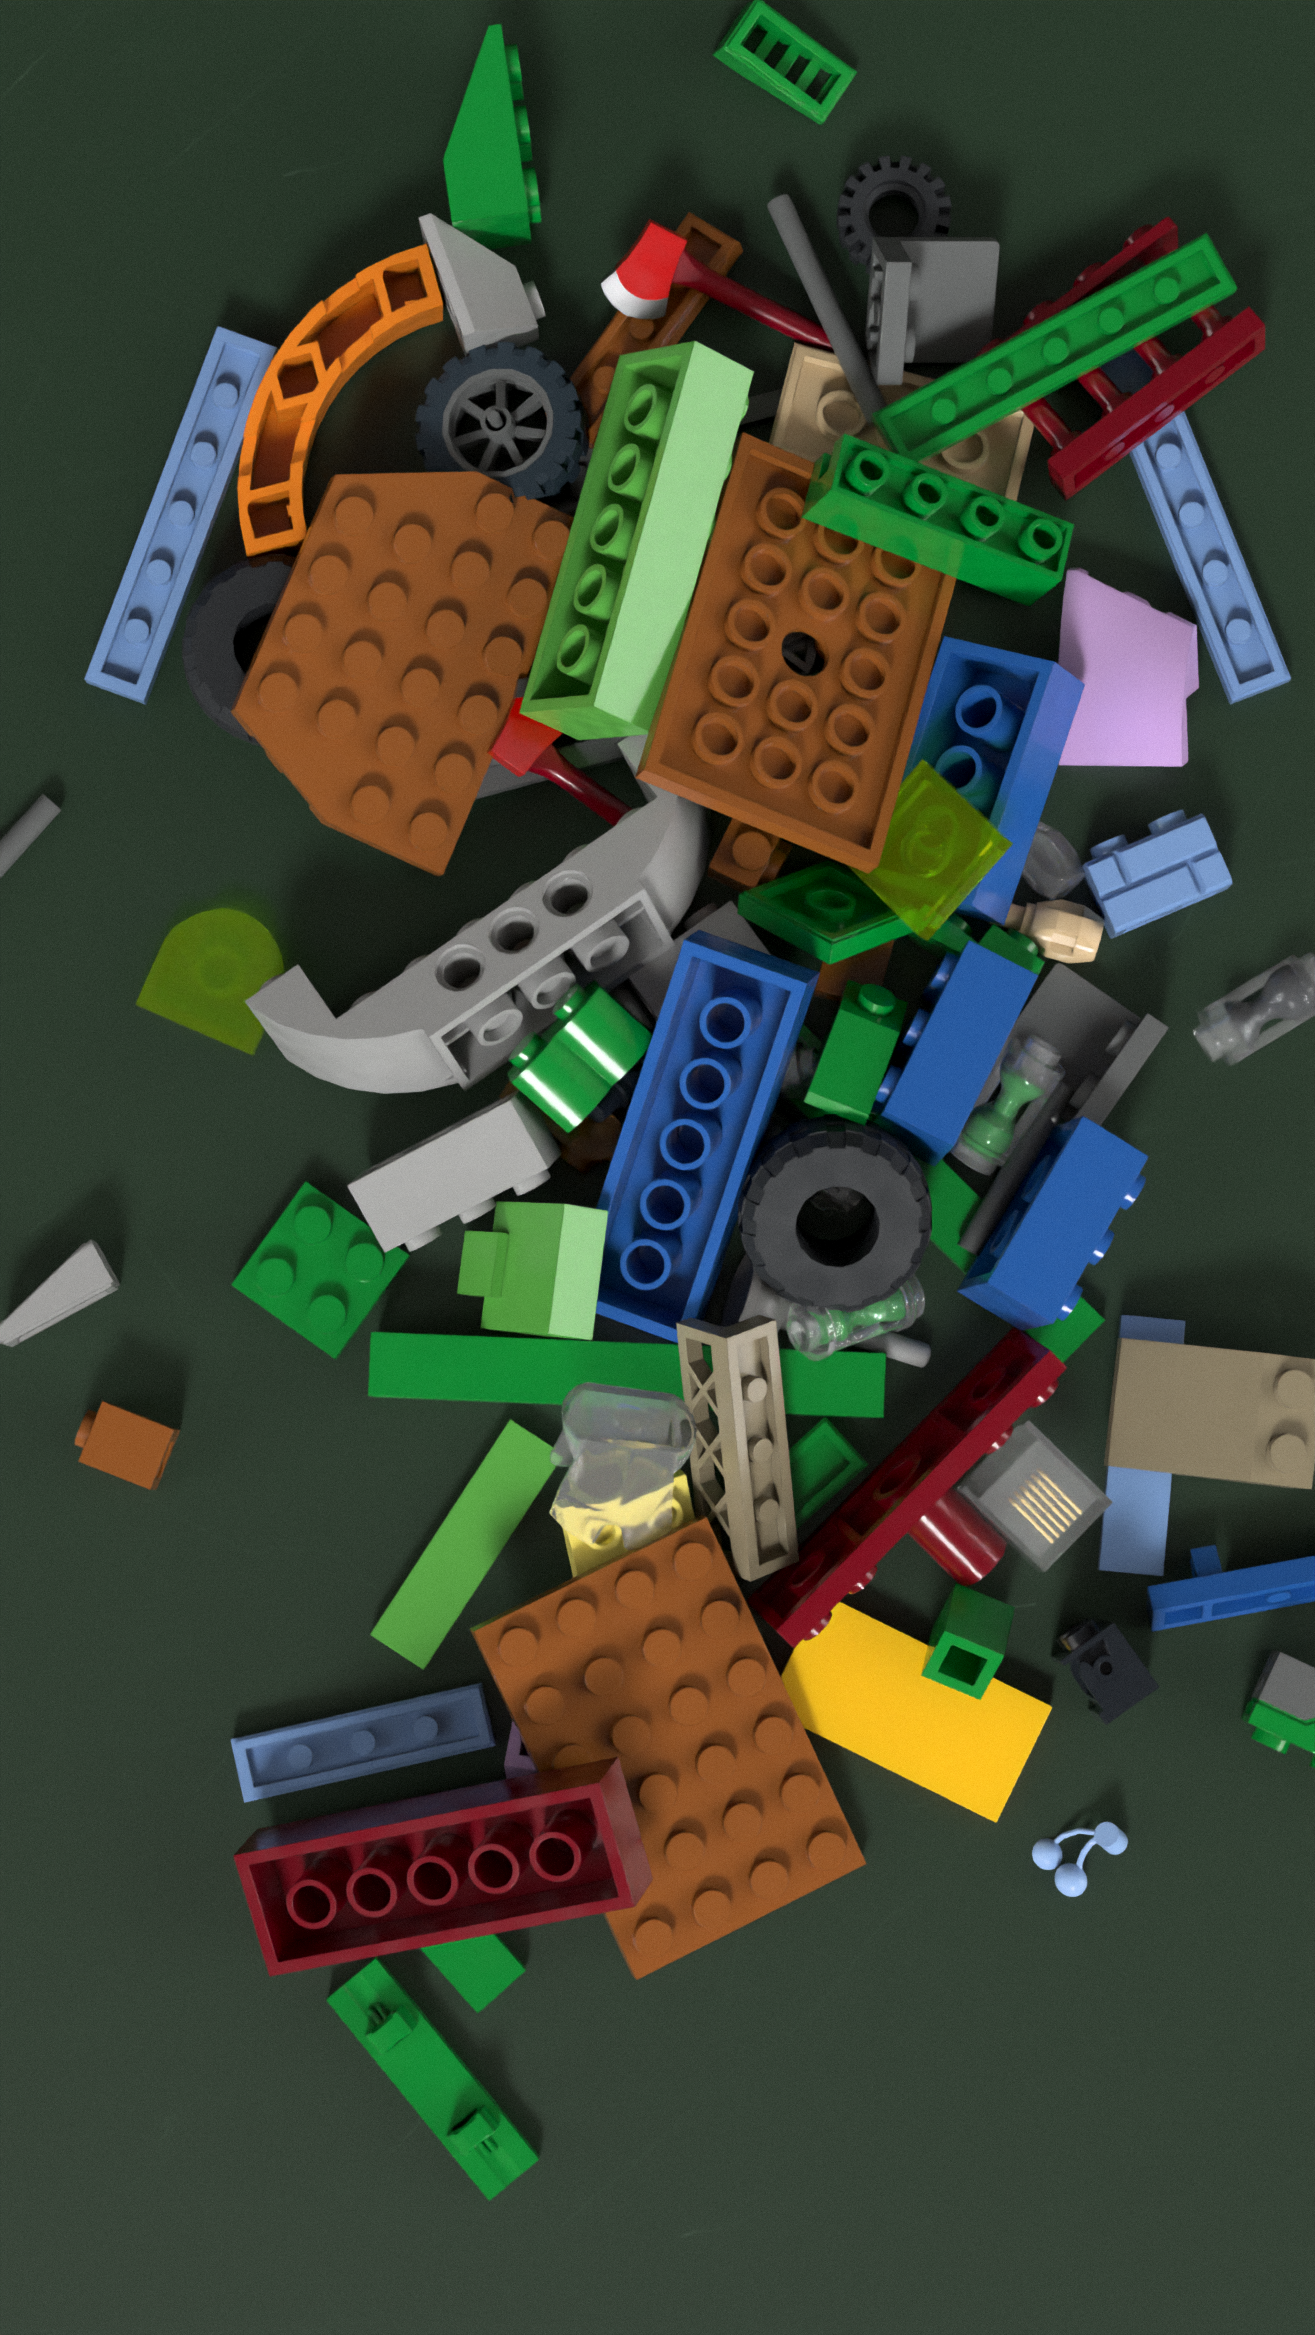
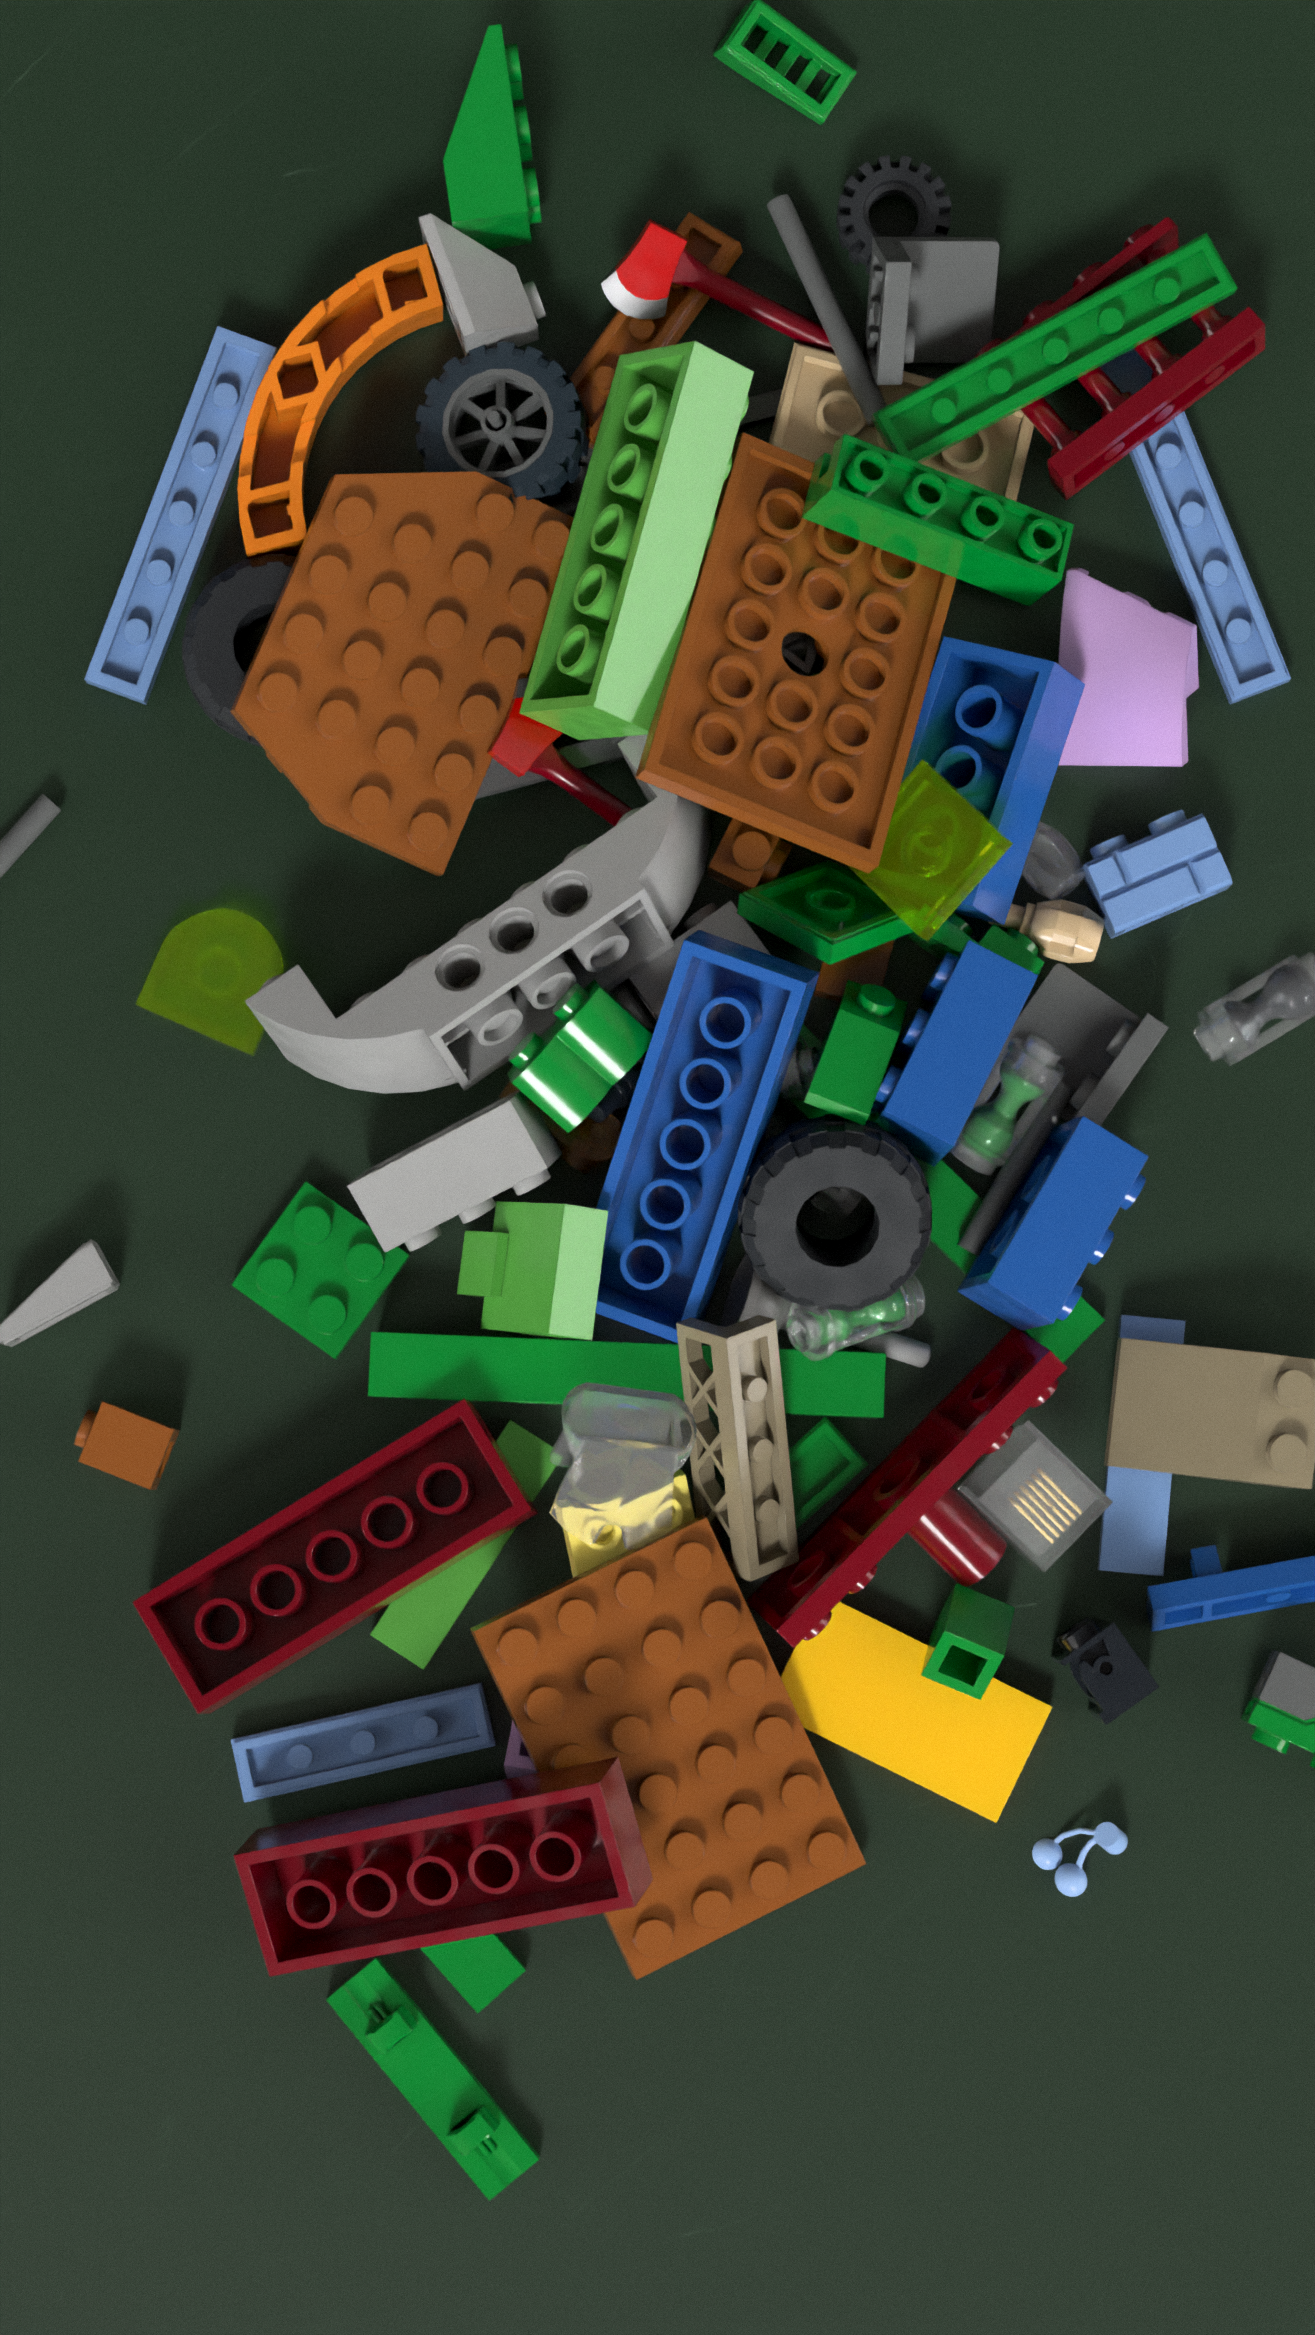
(335, 1557): none -> dark red brick

